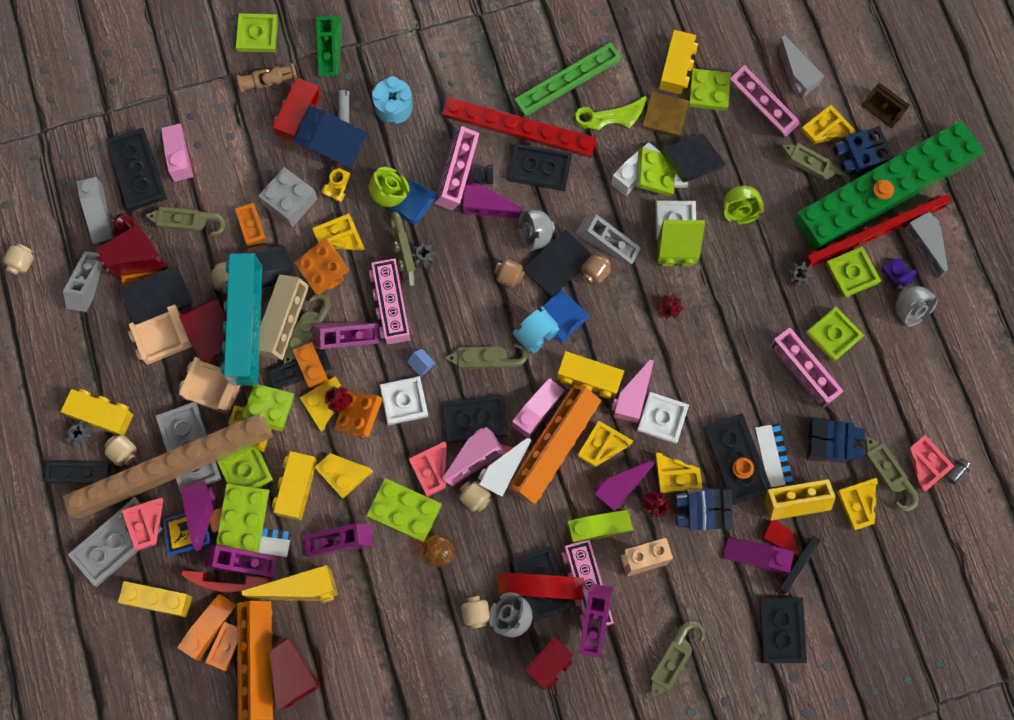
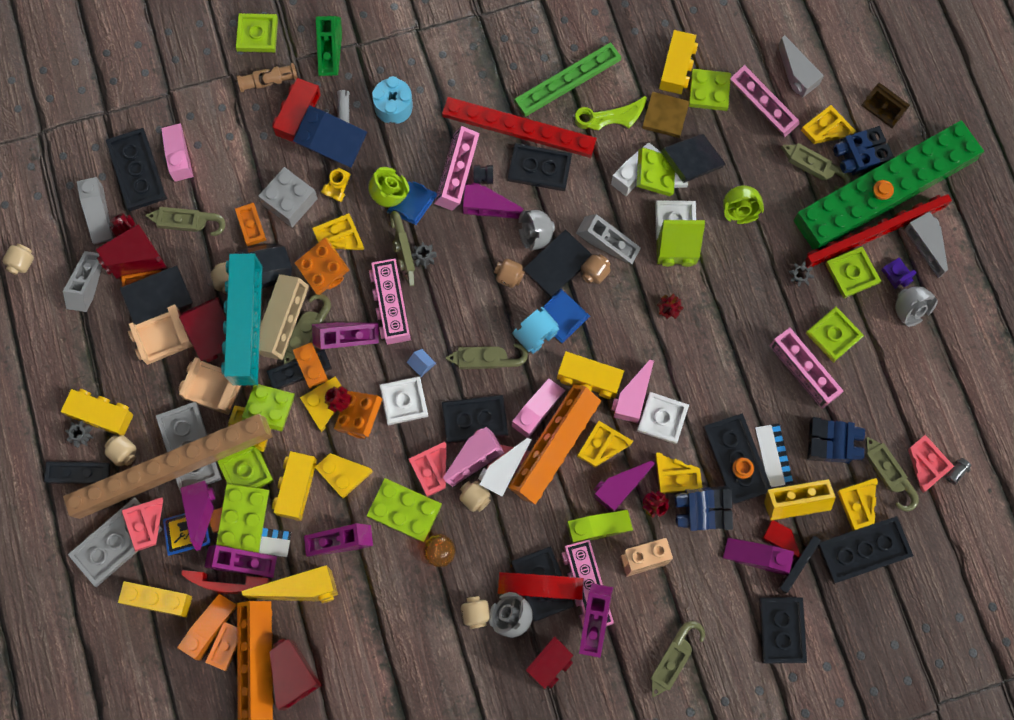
(865, 550): none -> black plate

